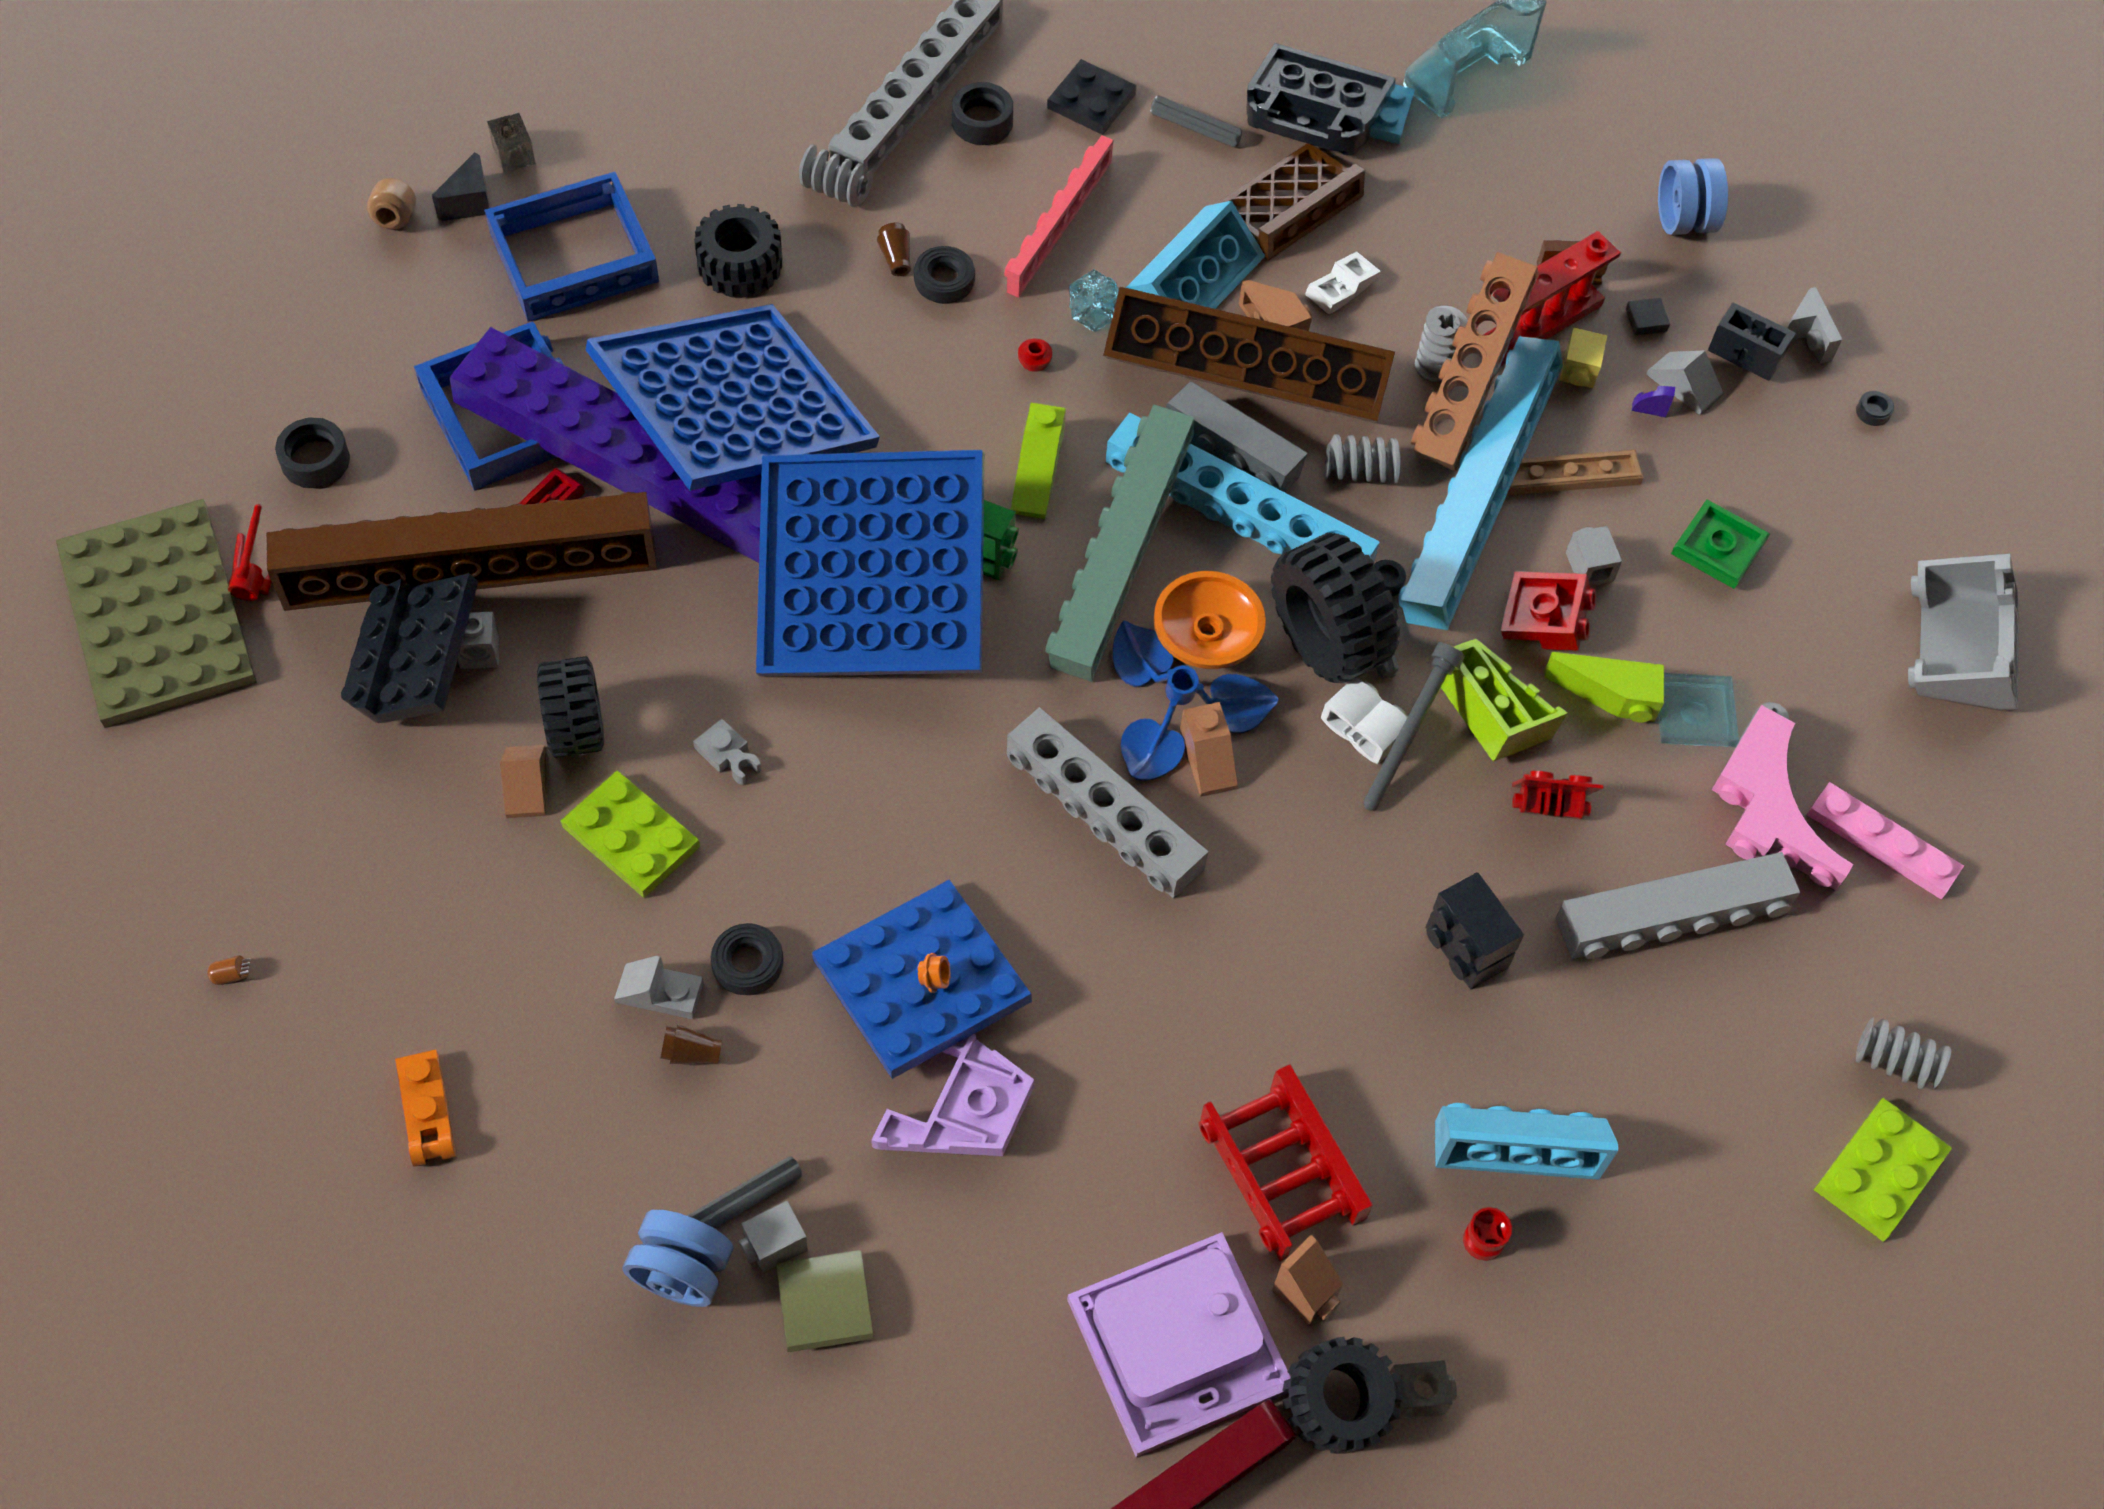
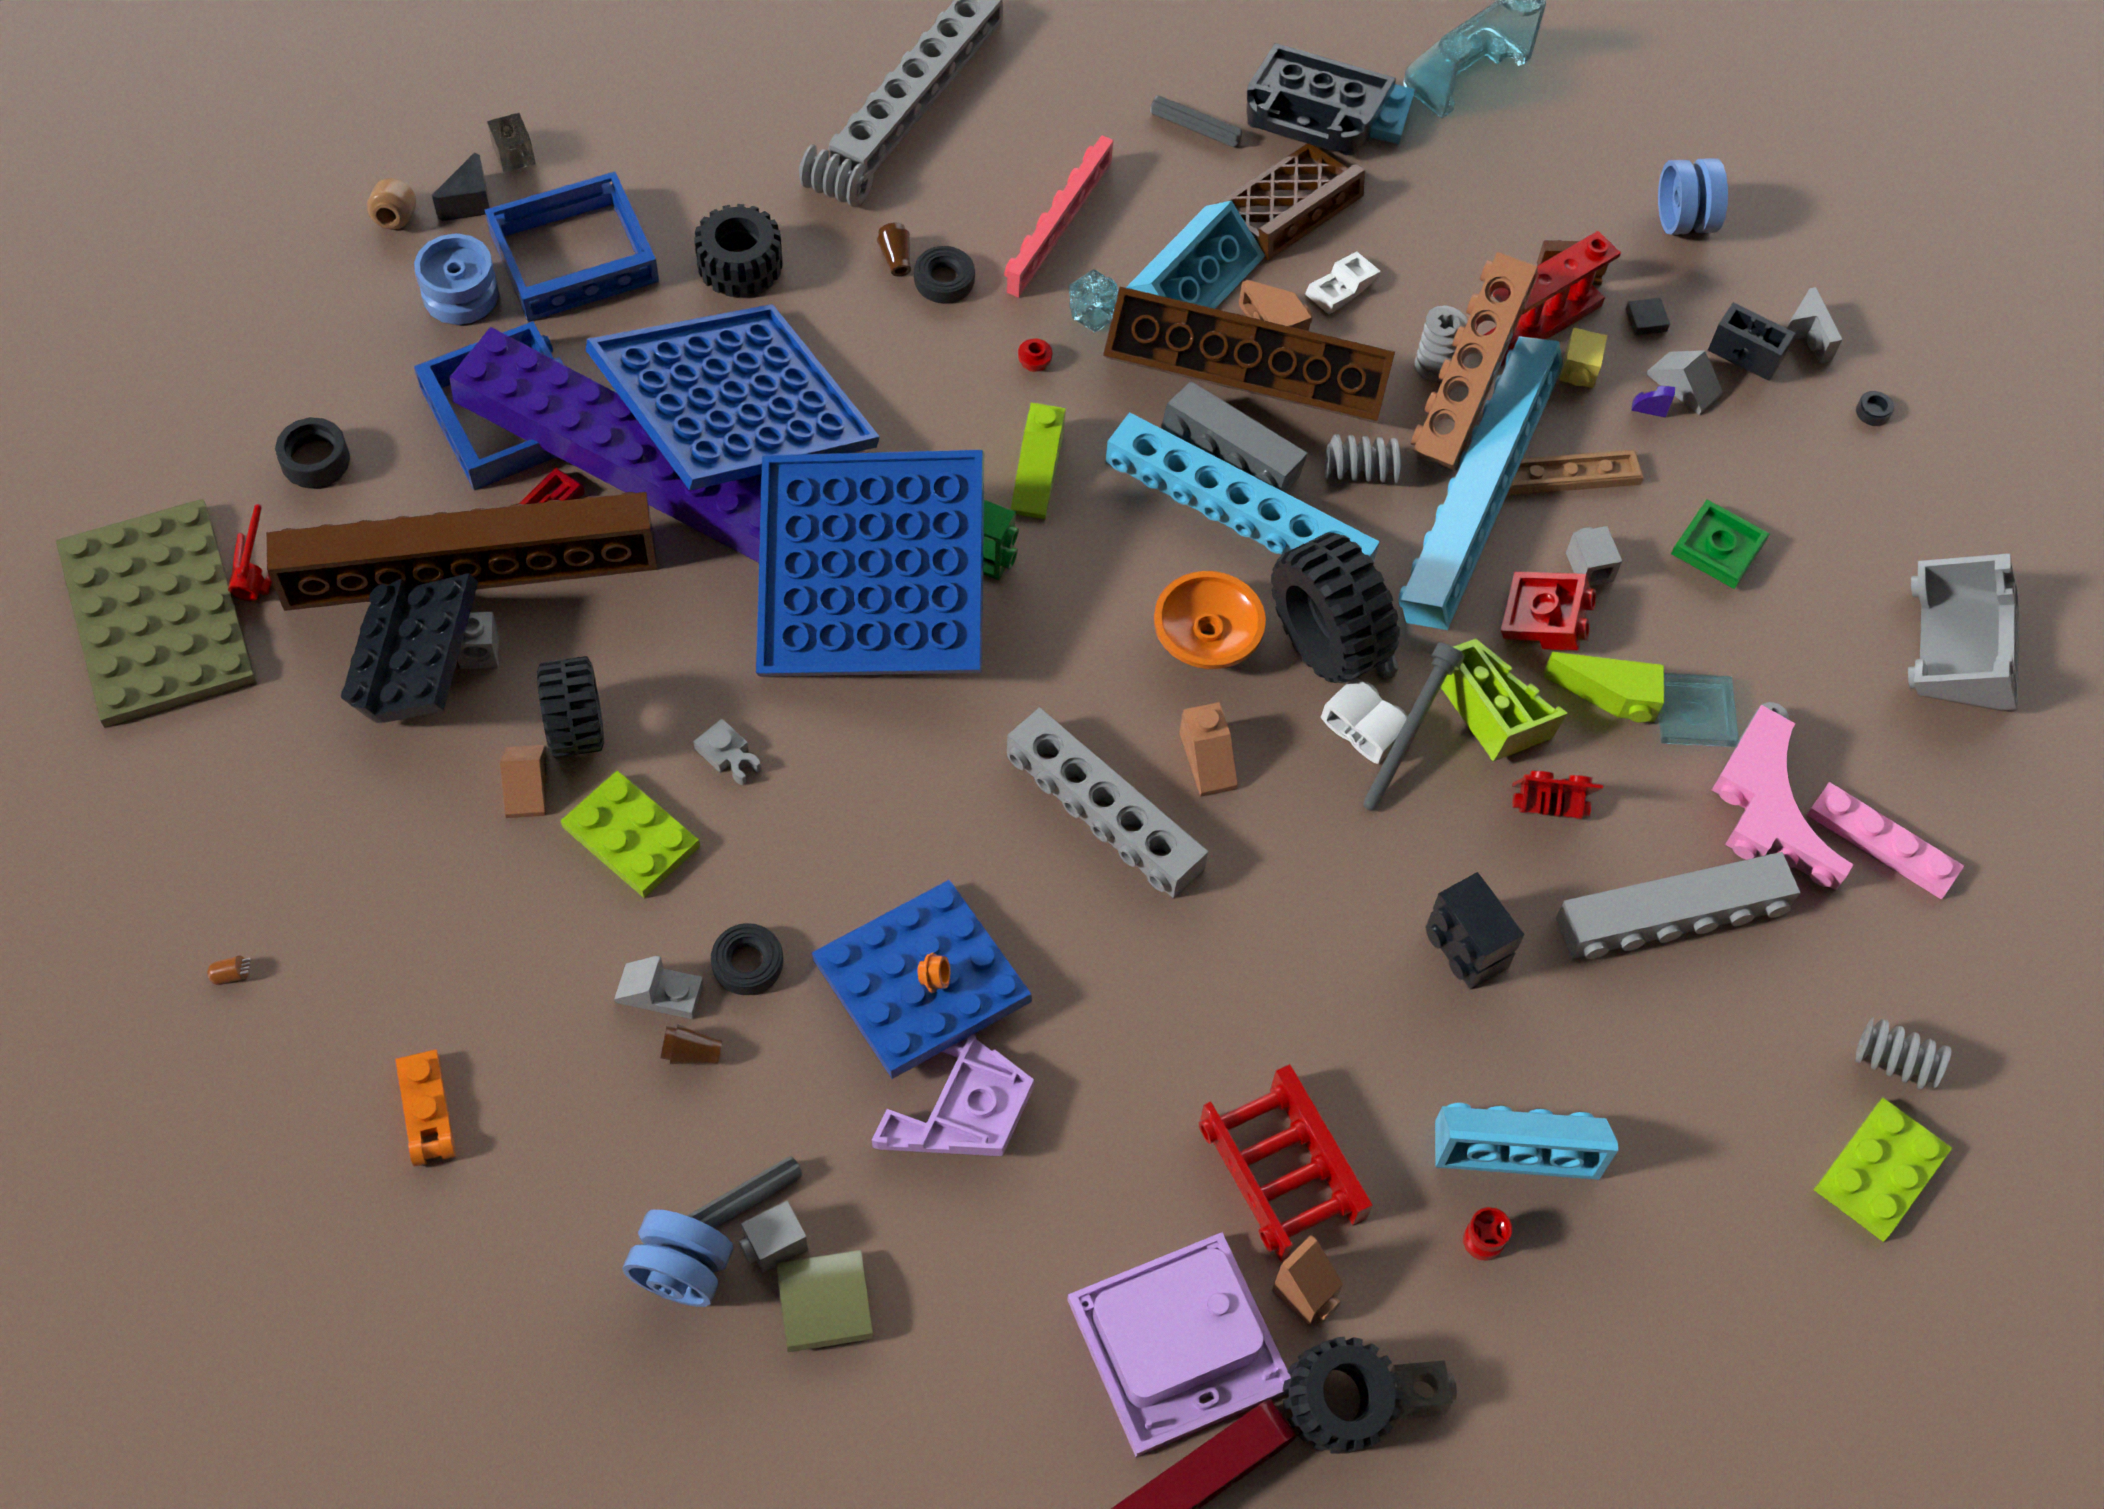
(456, 278): none -> medium blue wheel
(982, 131): black tyre -> none
(1091, 96): black plate -> none
(1120, 543): sand green brick -> none
(1153, 749): blue plant -> none
(1393, 575): black tile -> none

